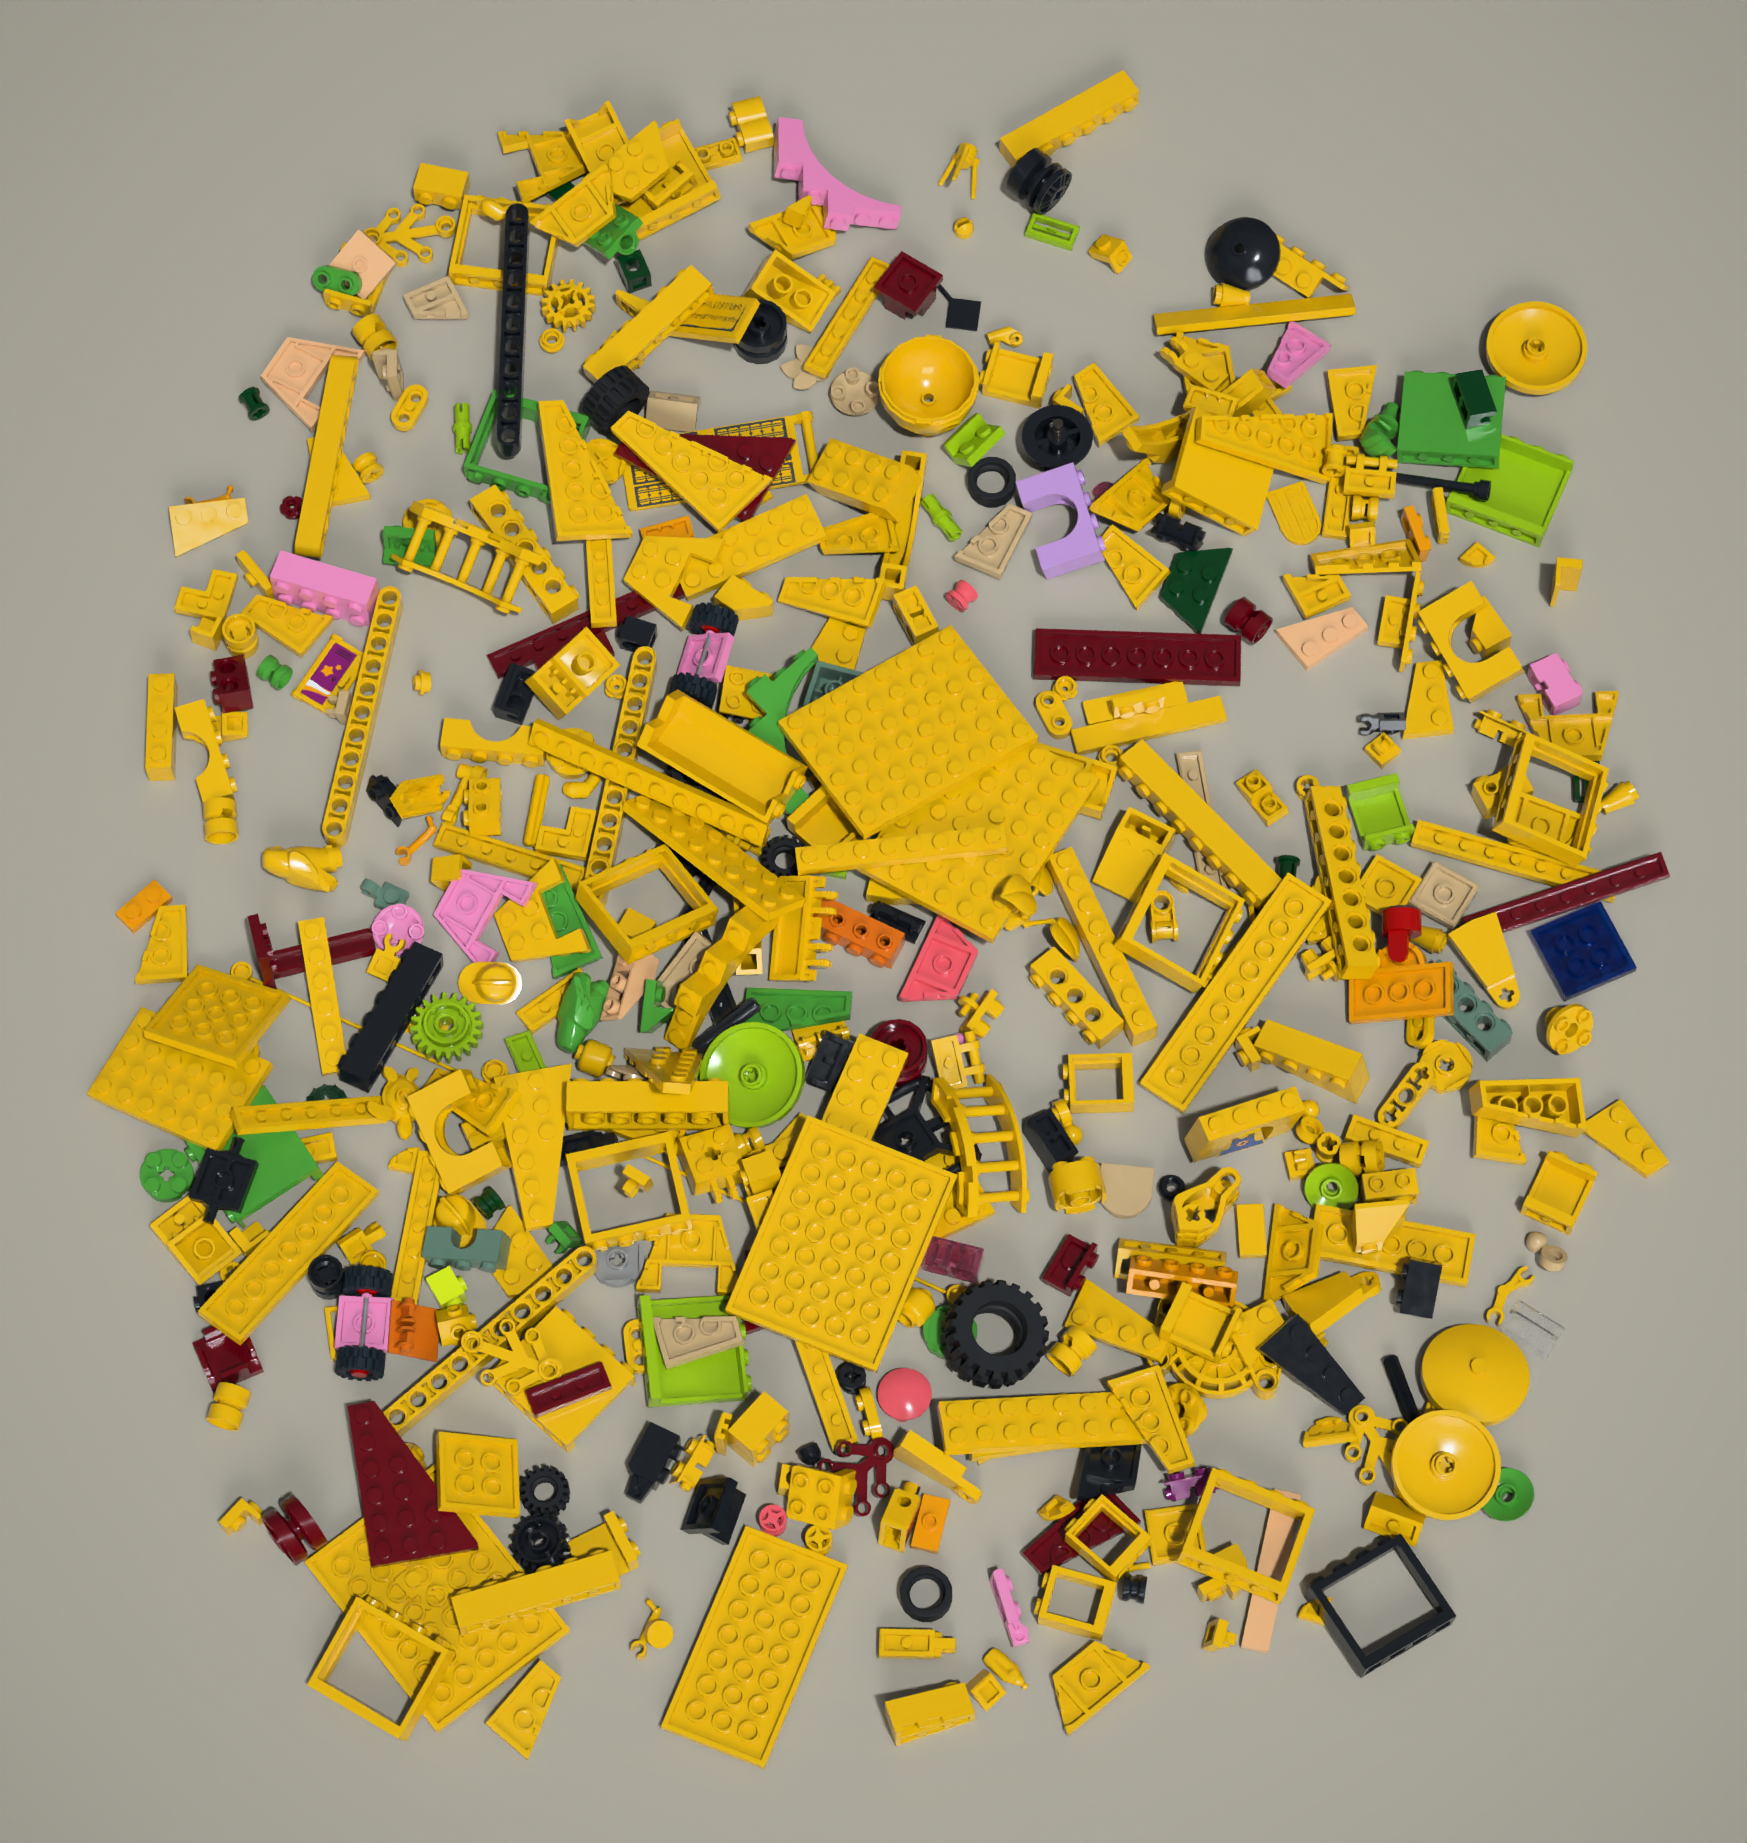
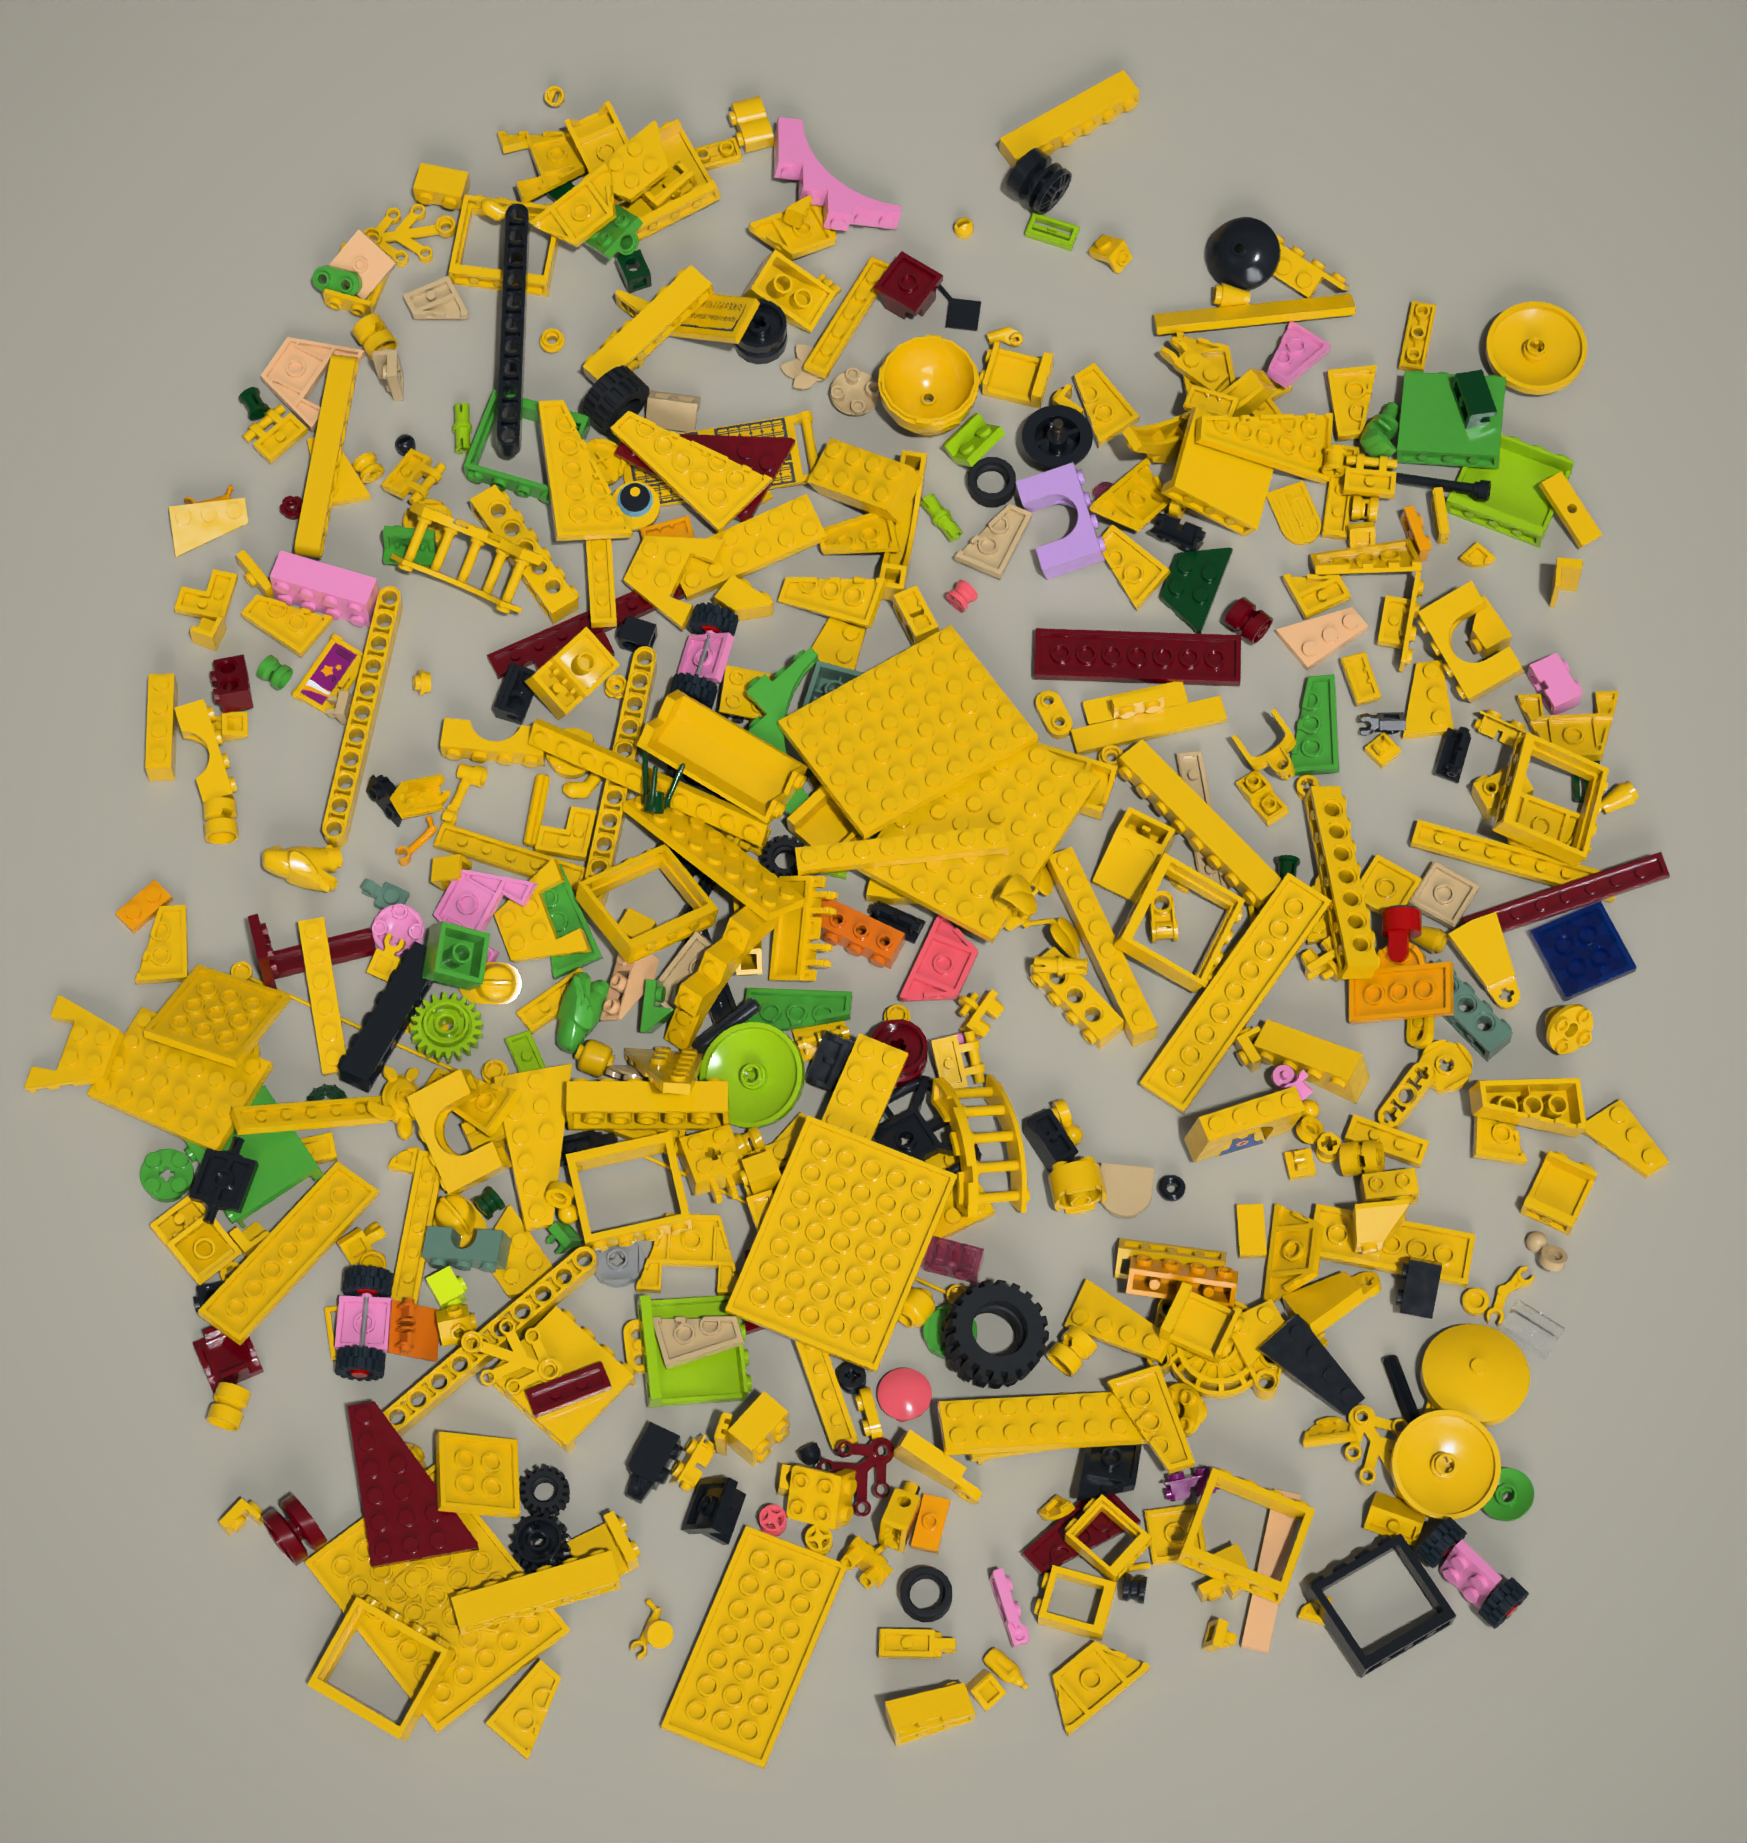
(87, 1053): none -> yellow wing
(240, 635): yellow wheel -> none
(279, 438): none -> yellow plate
(326, 1271): black wheel -> none
(406, 446): none -> black hinge
(407, 474): none -> yellow plate
(408, 409): yellow plate -> none
(456, 955): none -> bright green brick
(484, 806): yellow brick -> none
(550, 96): none -> yellow hinge
(561, 1196): none -> yellow plate
(568, 305): yellow gear -> none
(635, 1181): yellow tile -> none
(638, 504): none -> tile
(652, 799): none -> dark green plant
(868, 1560): none -> yellow hips
(897, 1012): none -> yellow plate
(963, 159): yellow plant -> none
(1060, 965): none -> yellow pin
(1067, 682): yellow plate -> none
(1070, 1265): dark red bracket -> none
(1100, 1061): yellow window -> none
(1208, 1196): yellow piece -> none
(1277, 756): none -> yellow piece
(1284, 1078): none -> bright pink hips
(1317, 729): none -> bright green wing
(1319, 1193): lime dish -> none
(1360, 679): none -> yellow plate
(1379, 812): lime panel -> none
(1416, 347): none -> yellow tile
(1453, 754): none -> black hinge
(1471, 1573): none -> plate
(1475, 1301): none -> yellow tile
(1564, 498): none -> yellow tile

